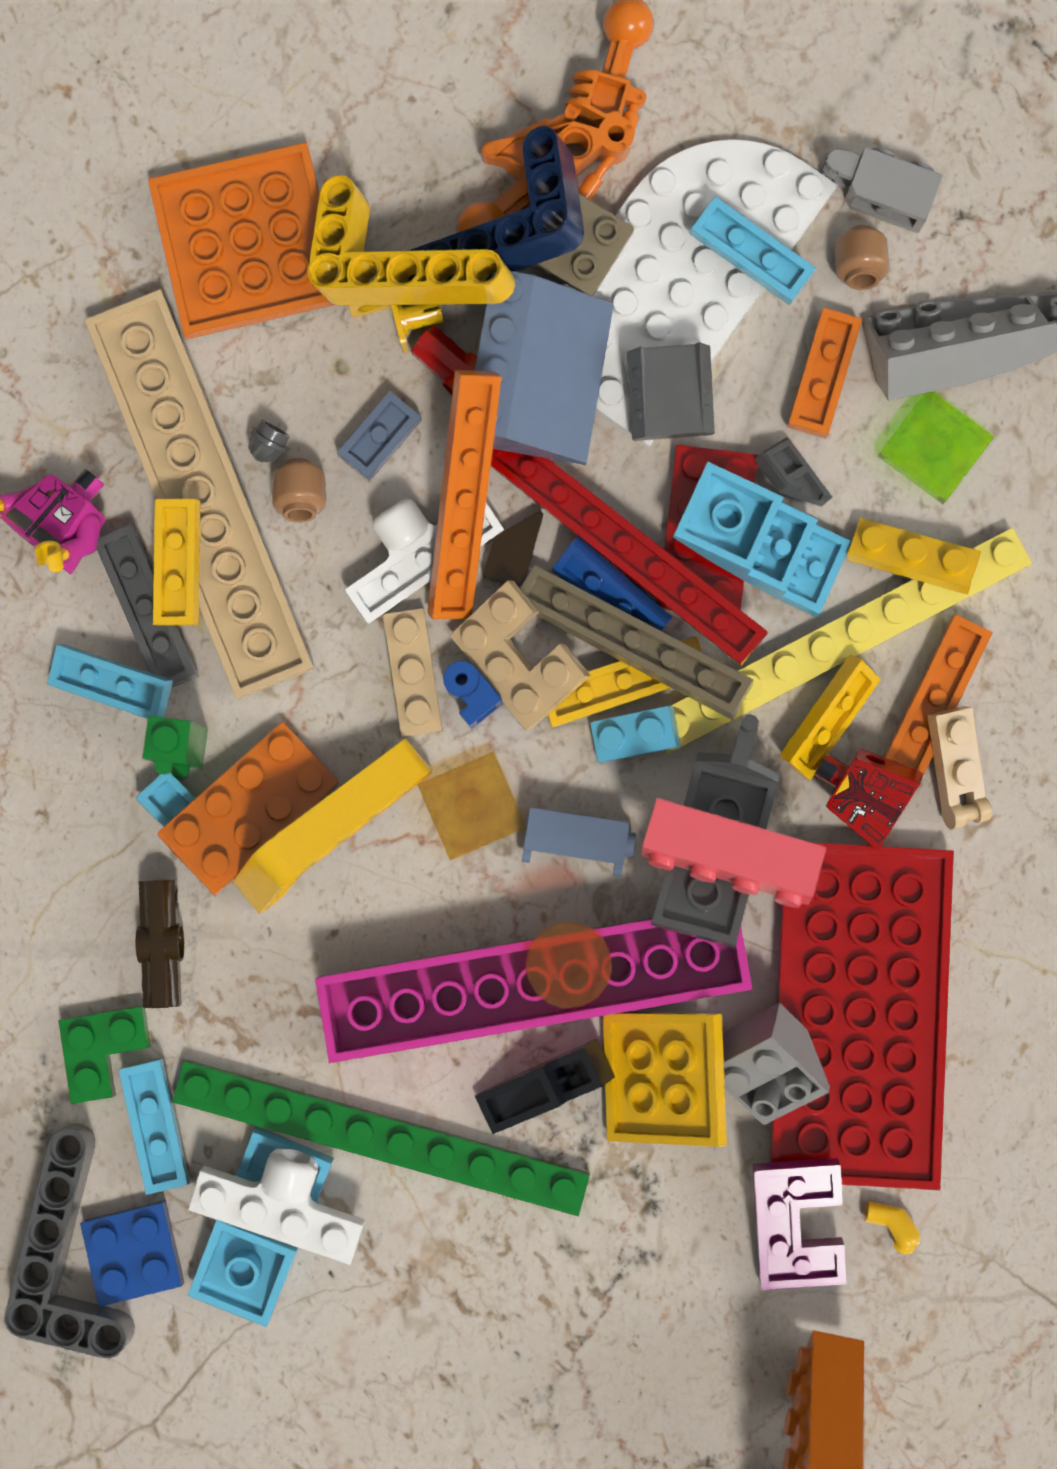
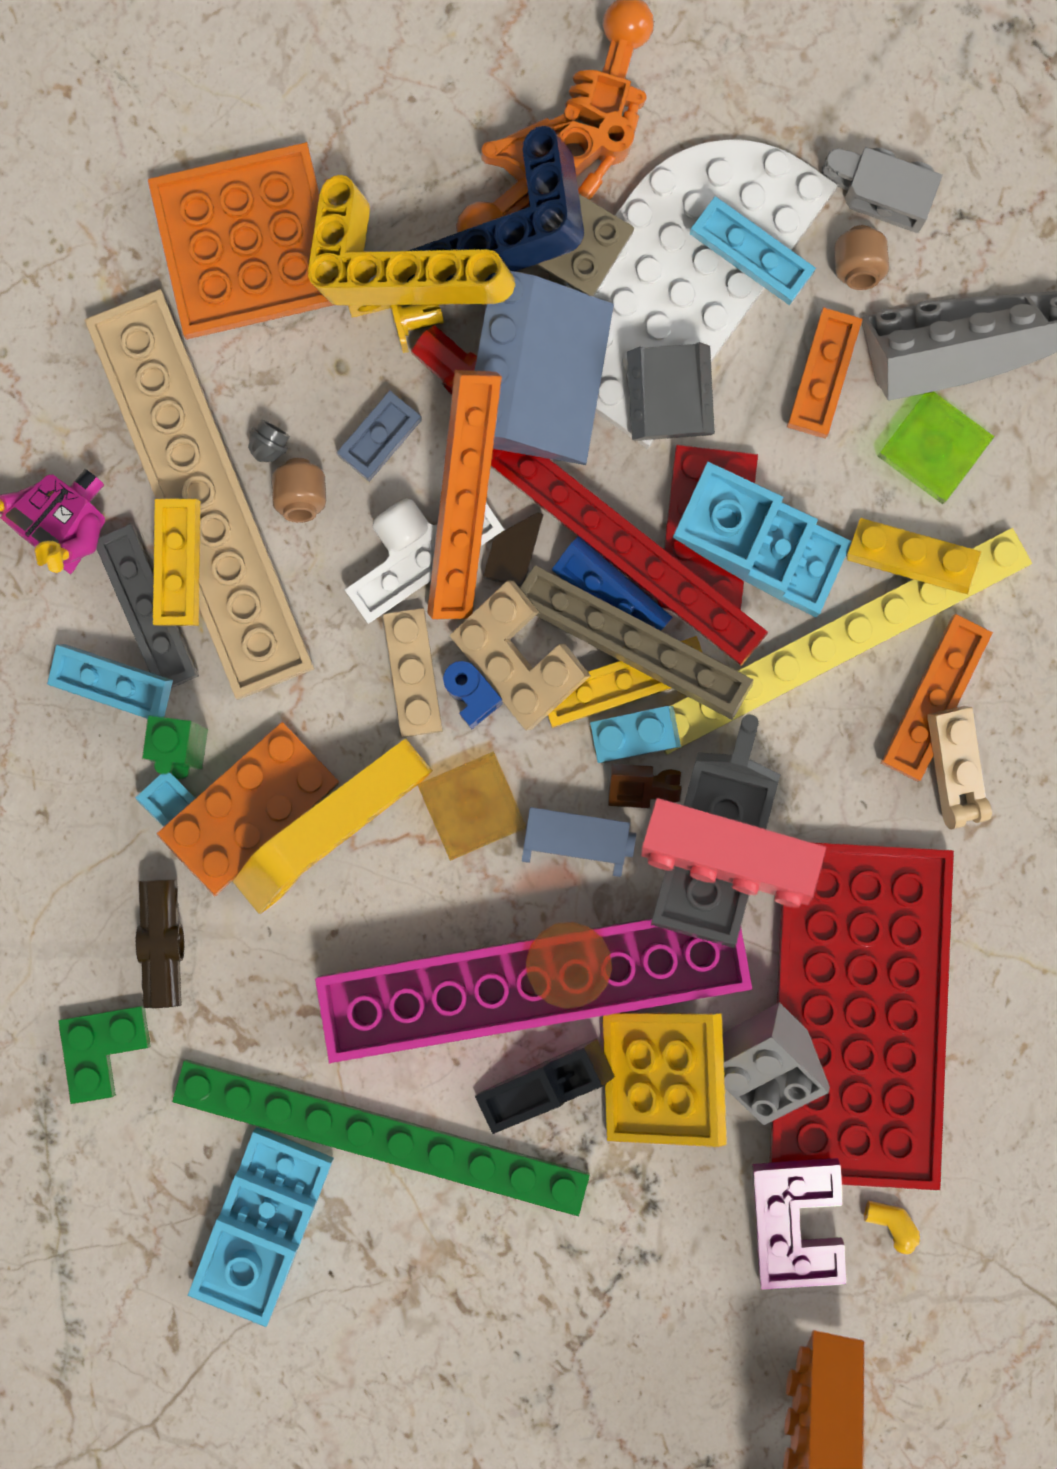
(53, 1254): dark grey beam -> none
(132, 1253): blue plate -> none
(154, 1126): medium azure plate -> none
(279, 1206): white plate -> none
(637, 785): none -> reddish brown plate
(792, 474): dark grey tile -> none
(830, 717): yellow plate -> none
(869, 792): red torso -> none

